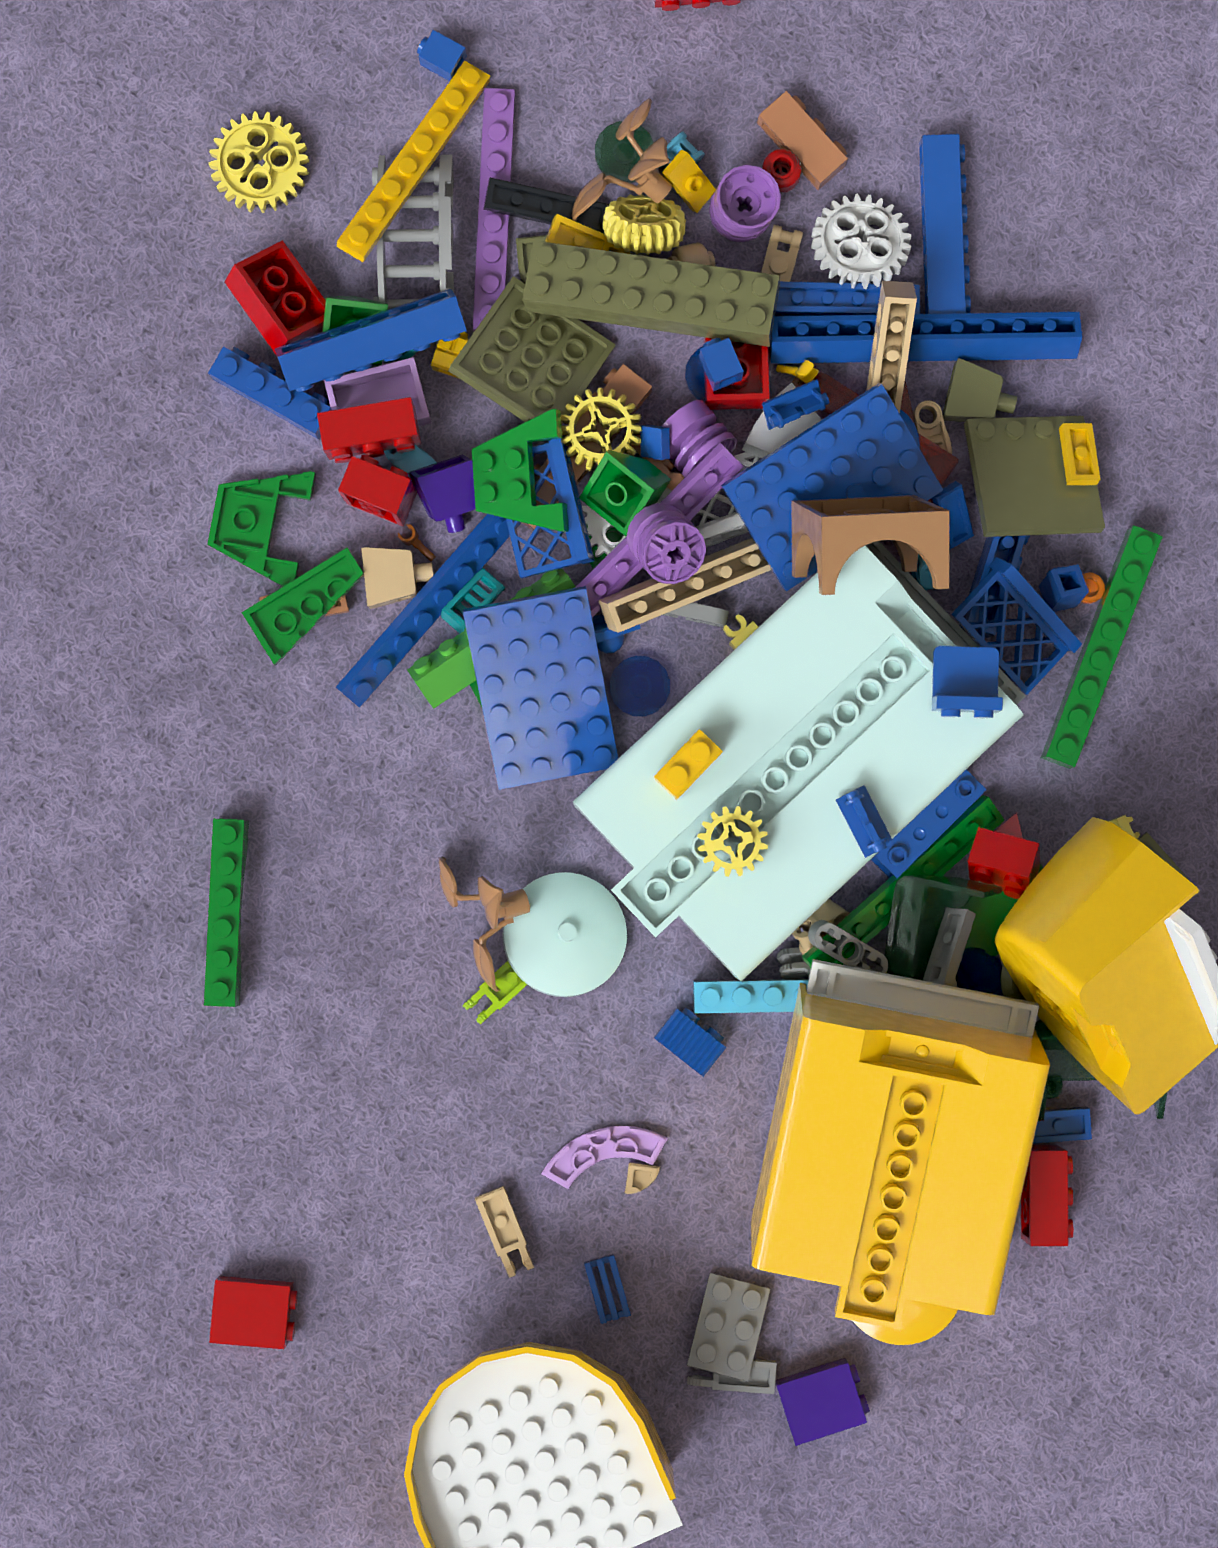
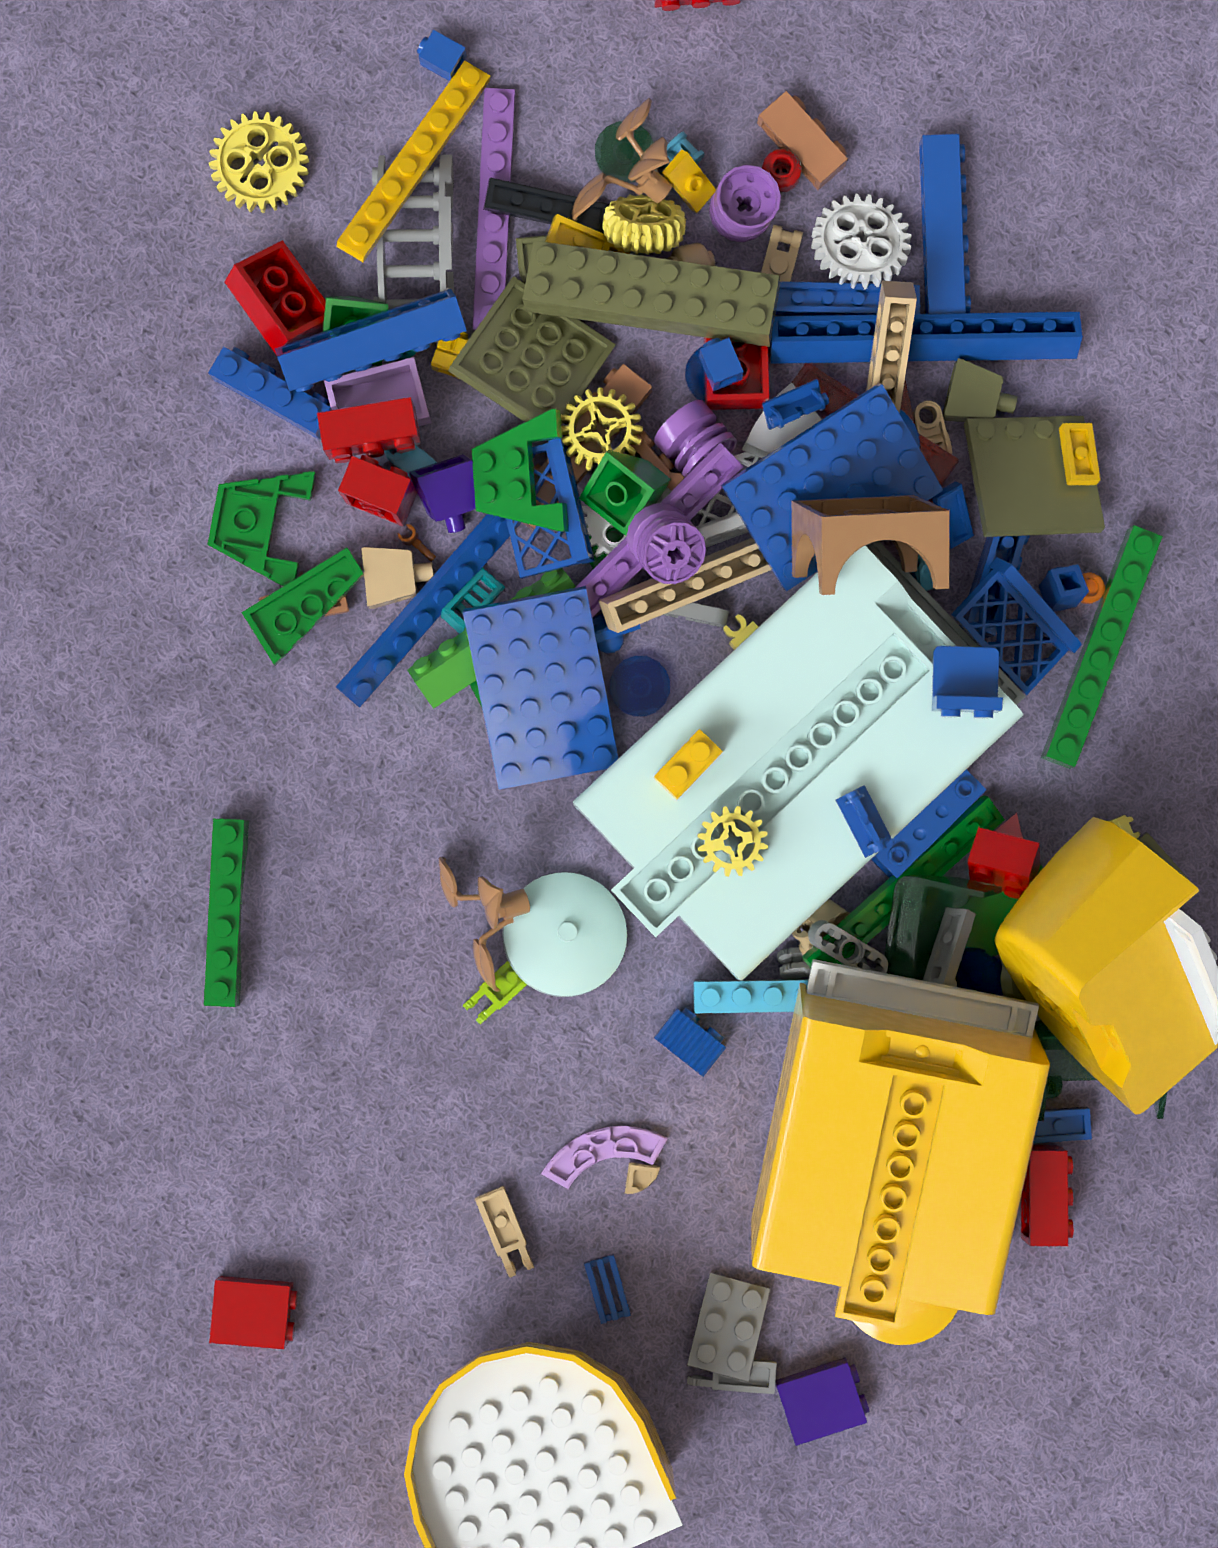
(655, 442): blue tile -> none
(805, 372): yellow hand -> none

